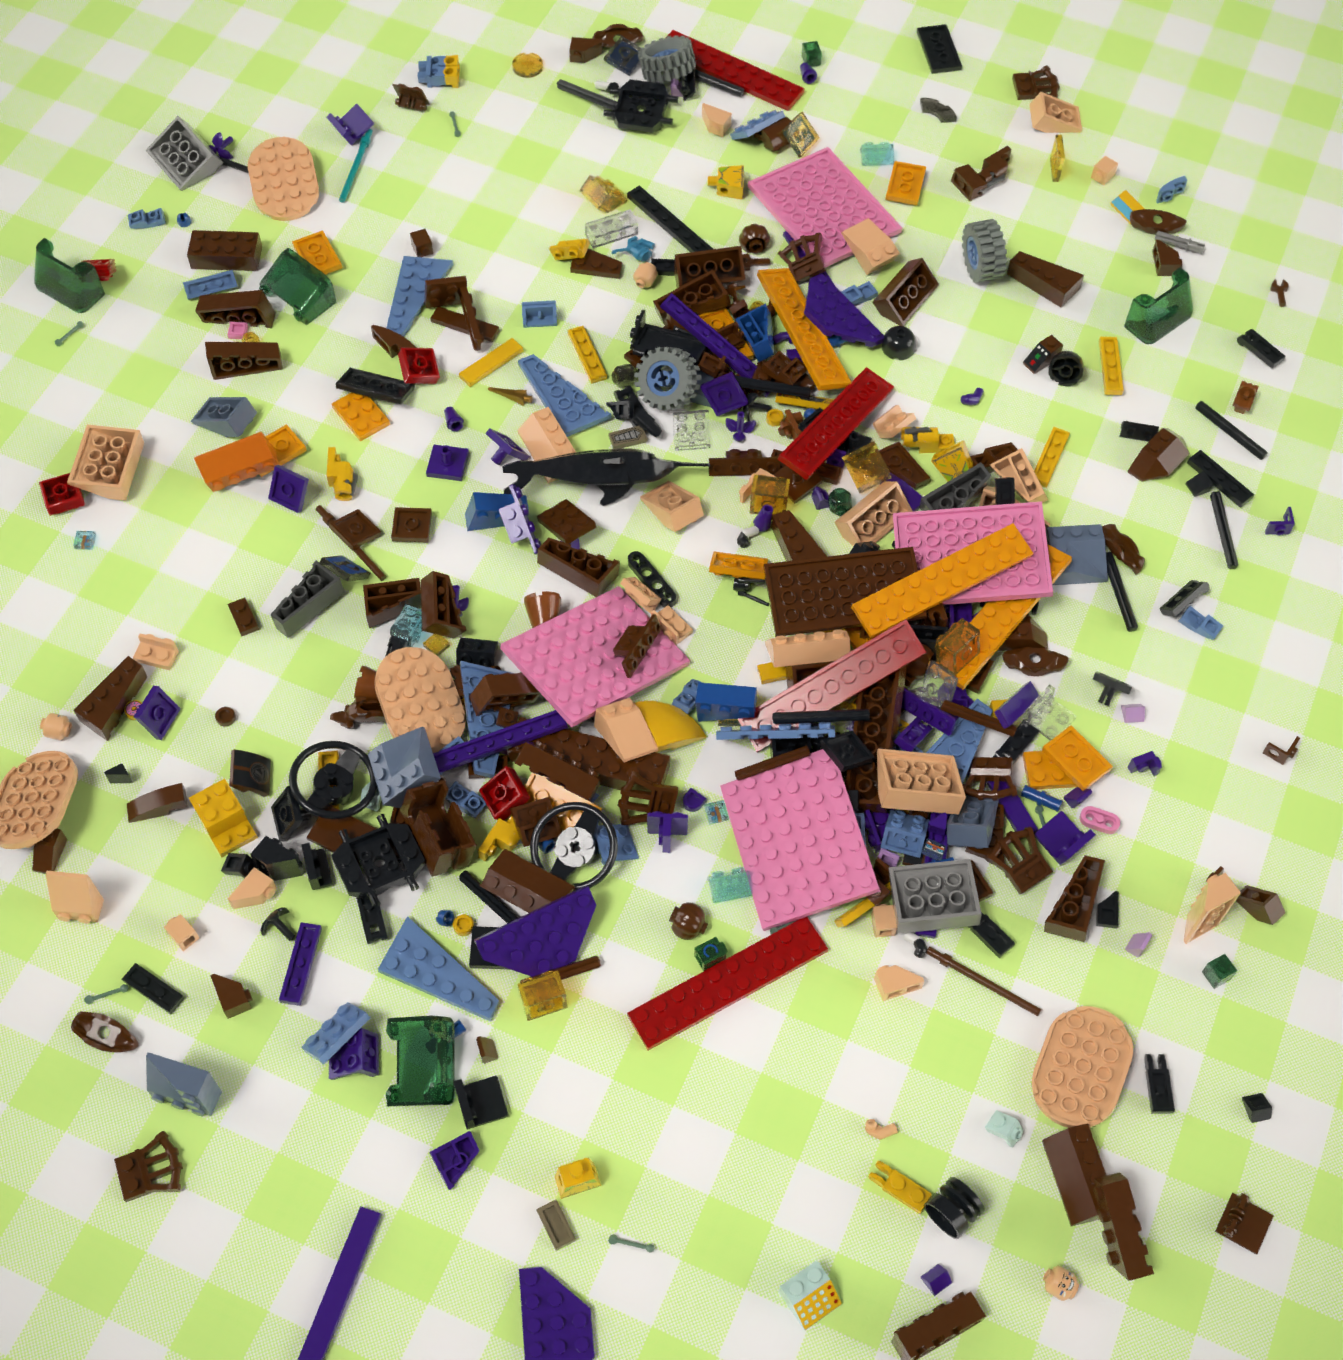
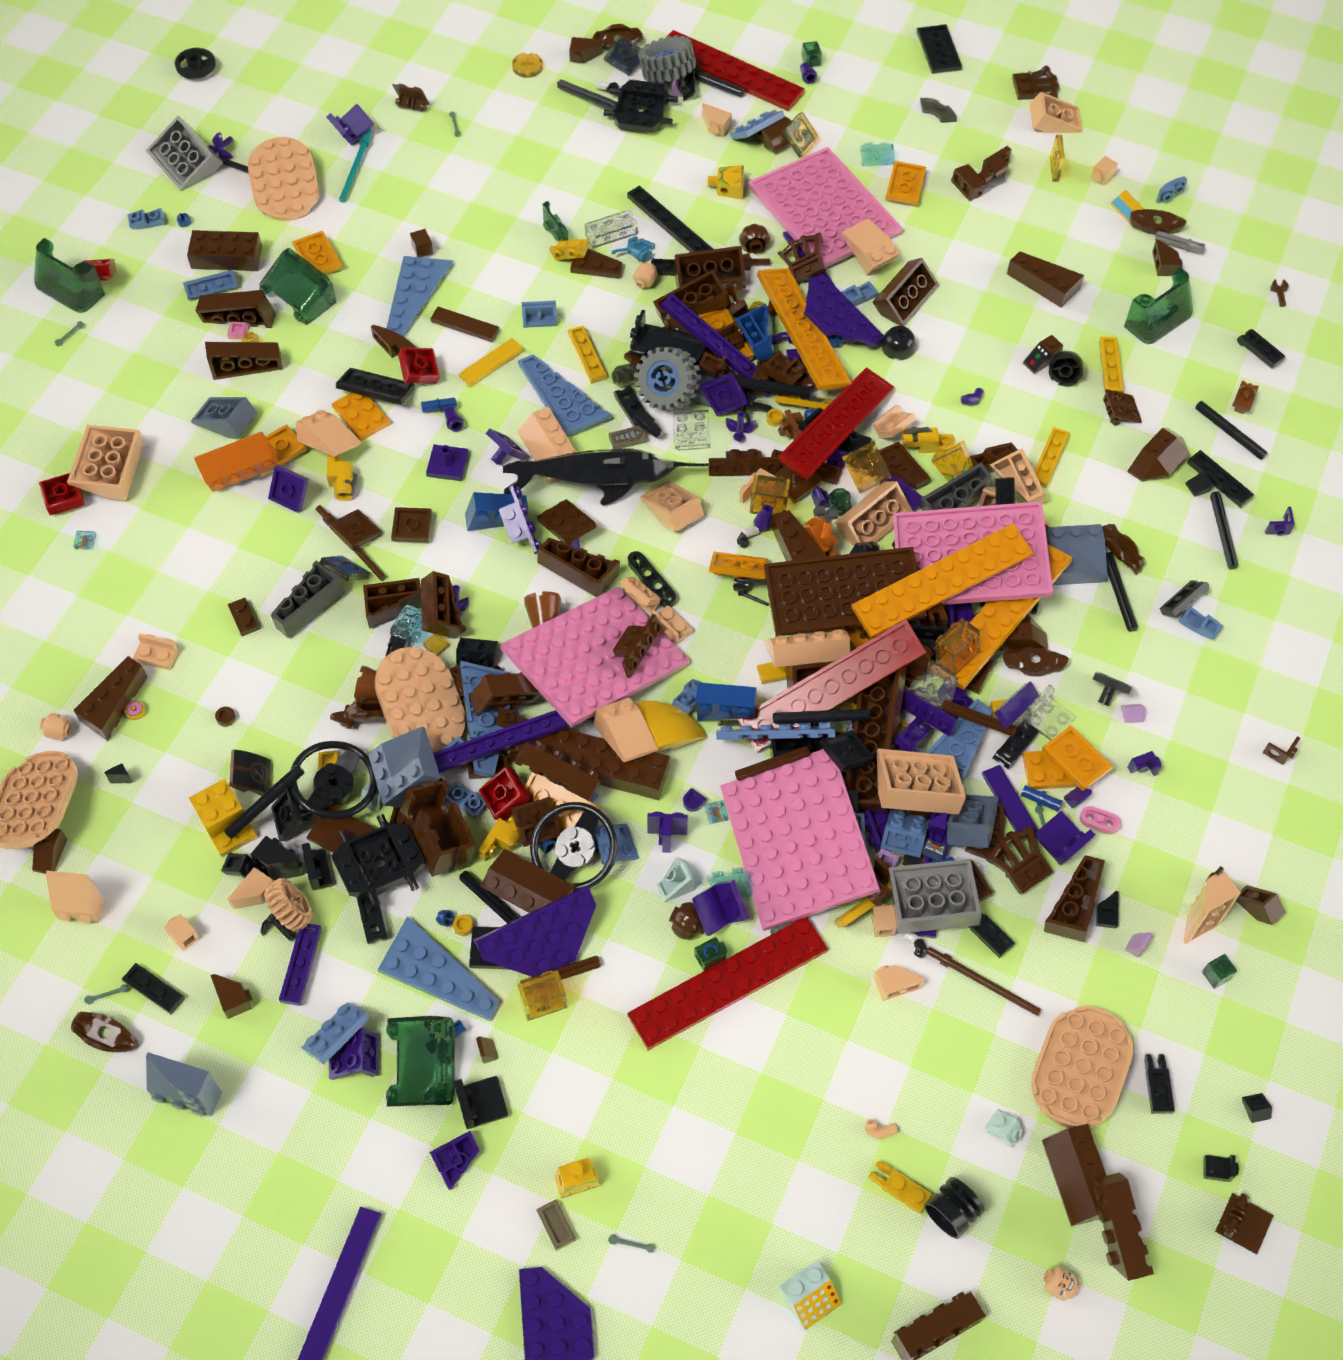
(135, 1174): reddish brown plate -> none
(157, 712): dark purple tile -> none
(157, 803): reddish brown slope -> none
(195, 63): none -> black wheel
(264, 801): none -> black axle
(288, 904): none -> light nougat gear
(325, 433): none -> light nougat slope
(438, 404): none -> blue axle
(439, 71): medium blue hips -> none
(452, 292): reddish brown bracket -> none
(517, 396): pearl gold piece -> none
(553, 223): none -> clear green wing
(602, 193): clear yellow slope -> none
(622, 409): black tile -> none
(661, 799): reddish brown plate -> none
(676, 881): none -> light aqua slope
(720, 906): none -> dark purple bracket
(821, 529): none -> orange torso
(936, 1279): dark purple slope -> none
(984, 250): light grey wheel -> none
(990, 769): reddish brown plate -> none
(1121, 407): none -> reddish brown hinge
(1138, 431): black hinge -> none
(1220, 1168): none -> black bracket

